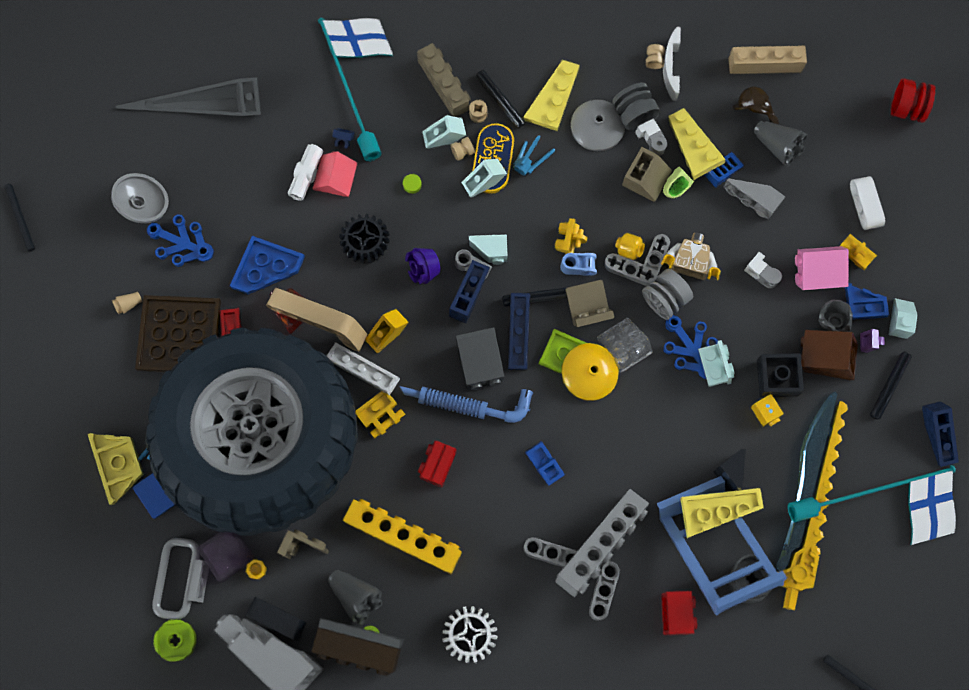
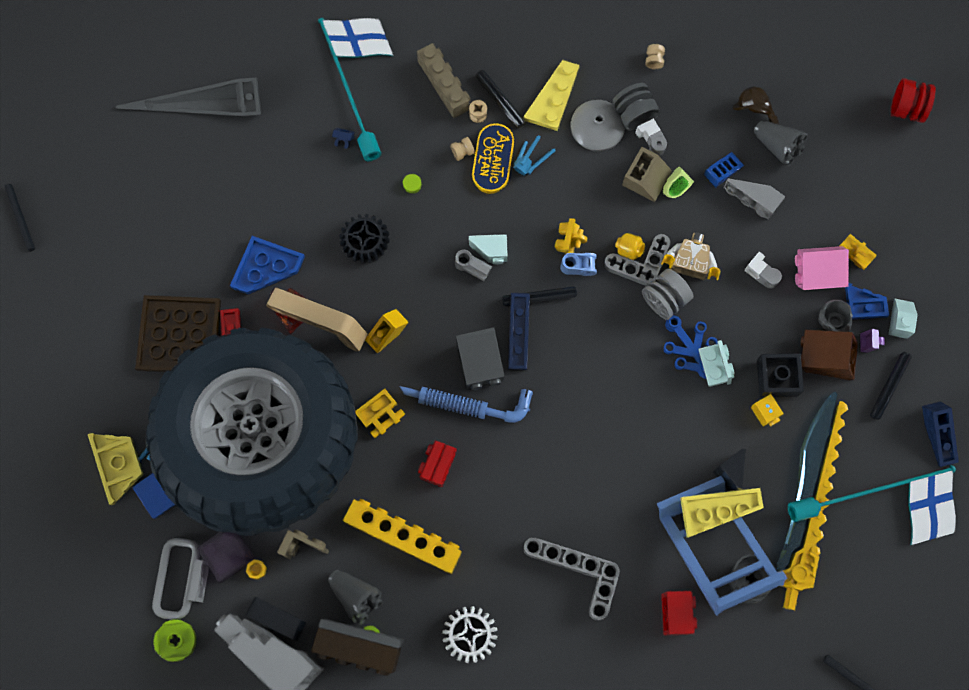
(126, 302): tan cone -> none
(139, 190): light grey dish -> none
(181, 243): blue plant -> none
(305, 172): white piece -> none
(335, 174): coral slope -> none
(363, 368): white tile -> none
(423, 265): dark purple cone -> none
(444, 132): light aqua slope -> none
(468, 292): dark blue slope -> none
(483, 177): light aqua slope -> none
(544, 463): blue slope -> none
(557, 349): lime tile -> none
(580, 378): yellow dish -> none
(588, 303): dark tan bracket -> none
(626, 344): clear bracket -> none
(631, 504): light grey brick -> none
(671, 82): white slope -> none
(697, 148): light yellow wing -> none
(767, 59): tan brick -> none
(867, 203): white beam -> none

